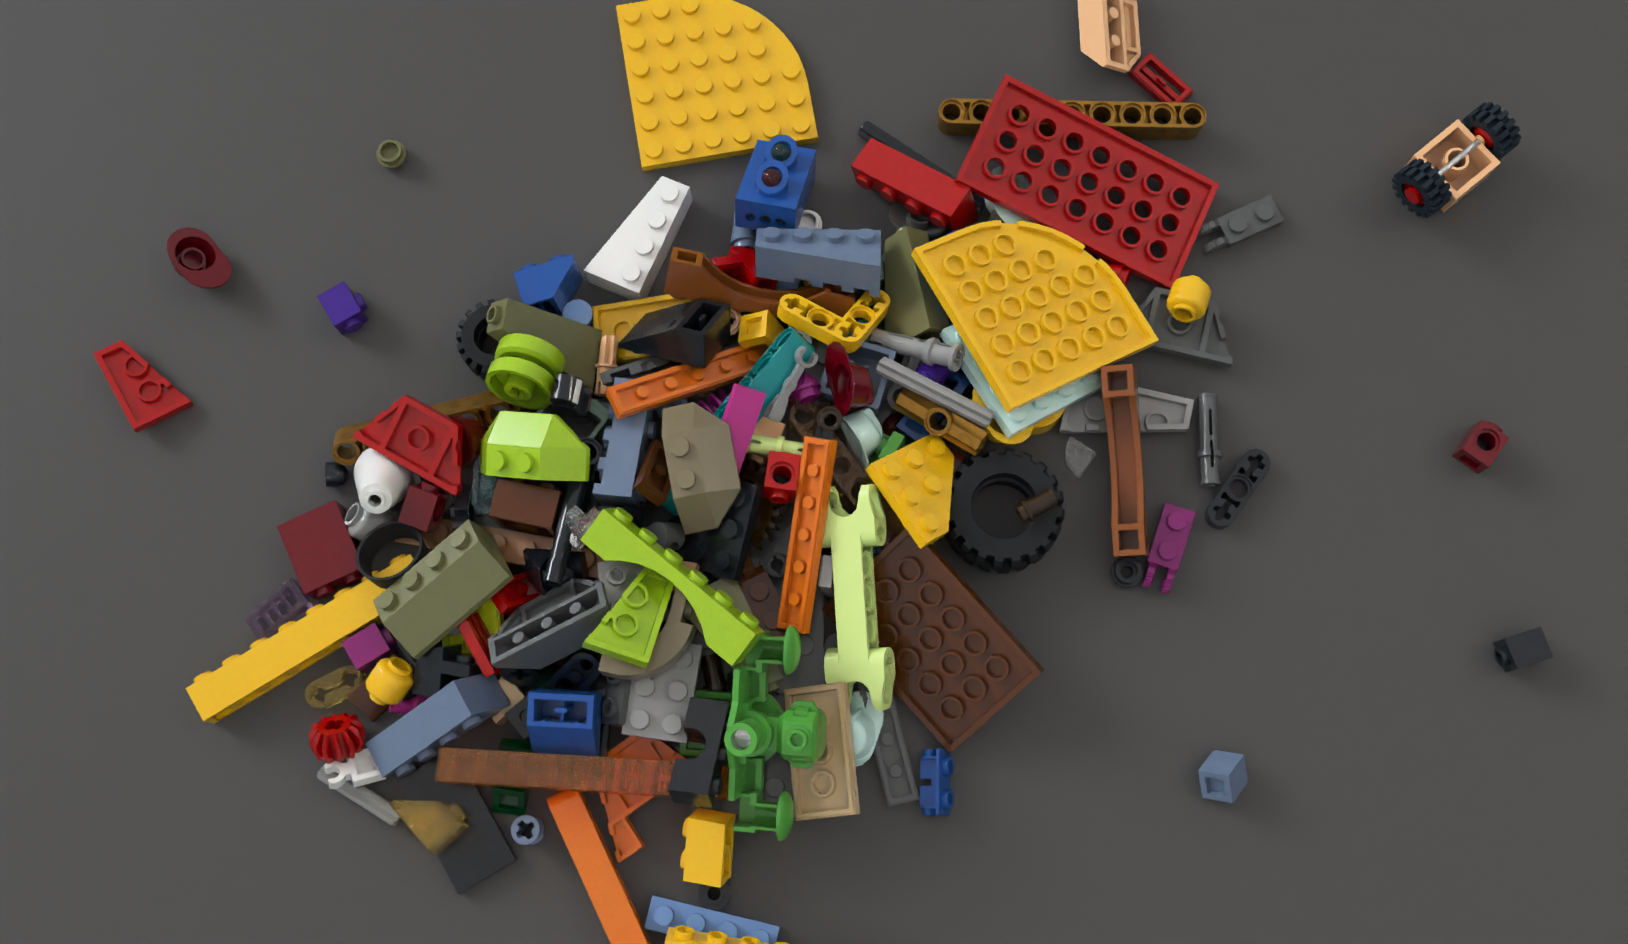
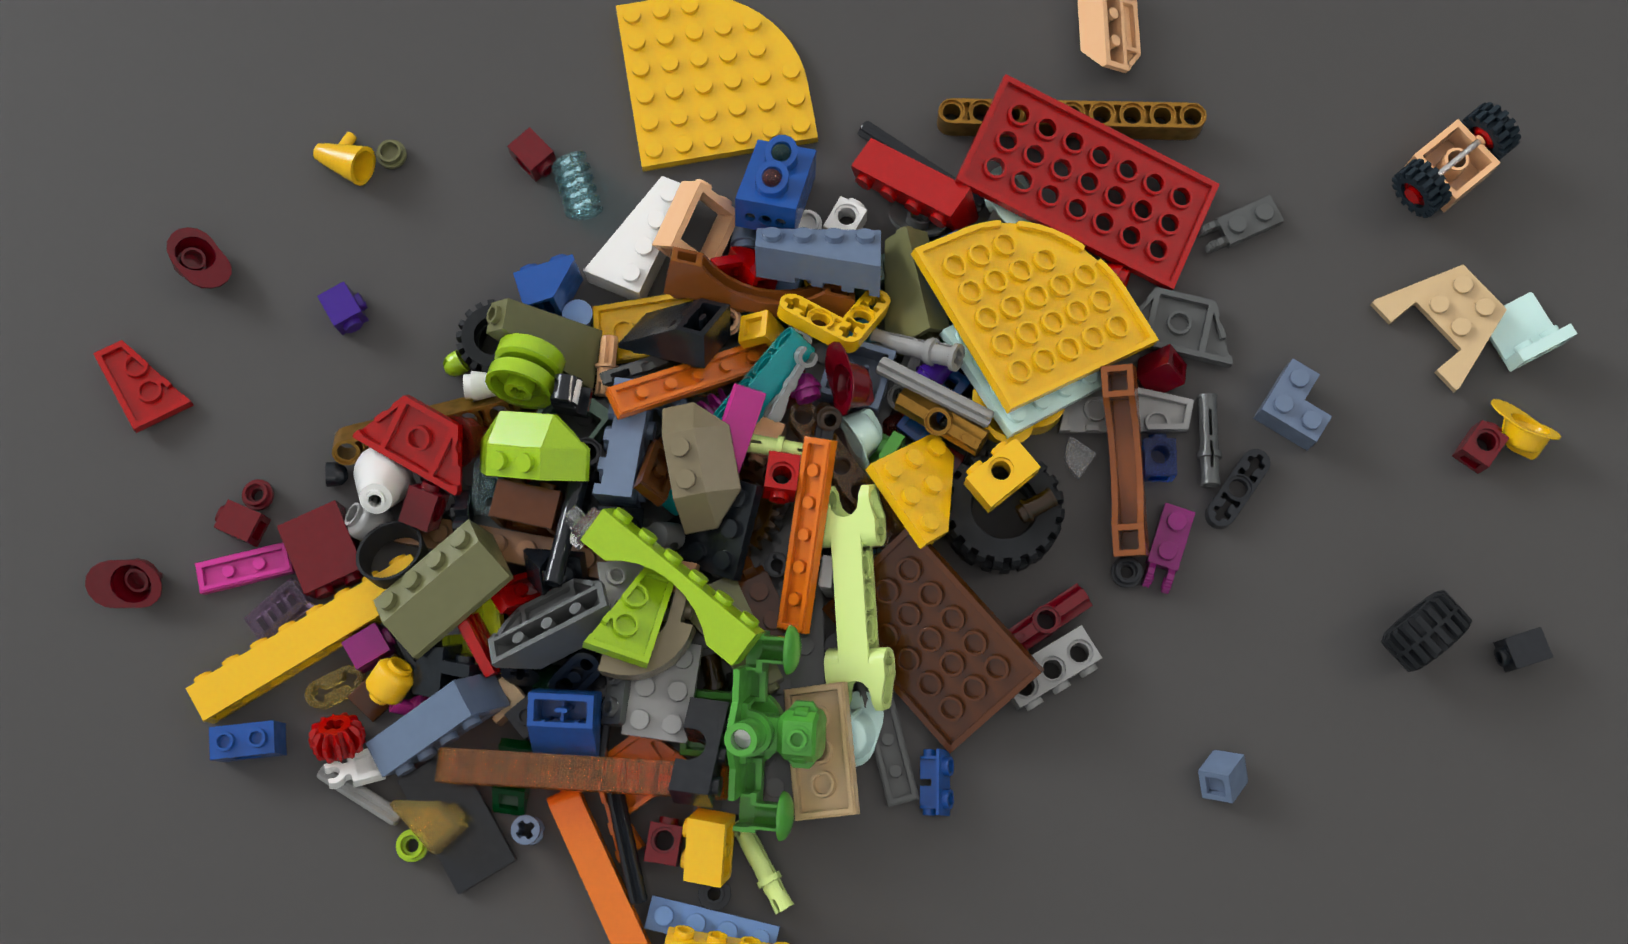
(124, 583): none -> dark red piece
(241, 522): none -> dark red brick
(243, 568): none -> dark pink tile
(247, 741): none -> blue brick
(251, 489): none -> dark red plate
(347, 160): none -> yellow piece
(403, 850): none -> lime plate
(454, 364): none -> lime hinge
(475, 386): none -> white cone
(532, 154): none -> dark red brick
(576, 186): none -> clear light blue piece
(627, 848): none -> black axle
(657, 855): none -> dark red brick
(681, 211): none -> light nougat window
(765, 872): none -> yellowish green pin
(847, 208): none -> white brick
(991, 491): none -> yellow brick
(1059, 654): none -> light grey brick
(1061, 610): none -> dark red piece
(1156, 92): red tile -> none
(1159, 471): none -> clear blue brick
(1162, 370): none -> dark red panel
(1188, 298): yellow head -> none
(1287, 409): none -> sand blue brick
(1426, 631): none -> black tyre
(1460, 311): none -> tan wing
(1525, 434): none -> yellow piece
(1527, 333): none -> light aqua bracket

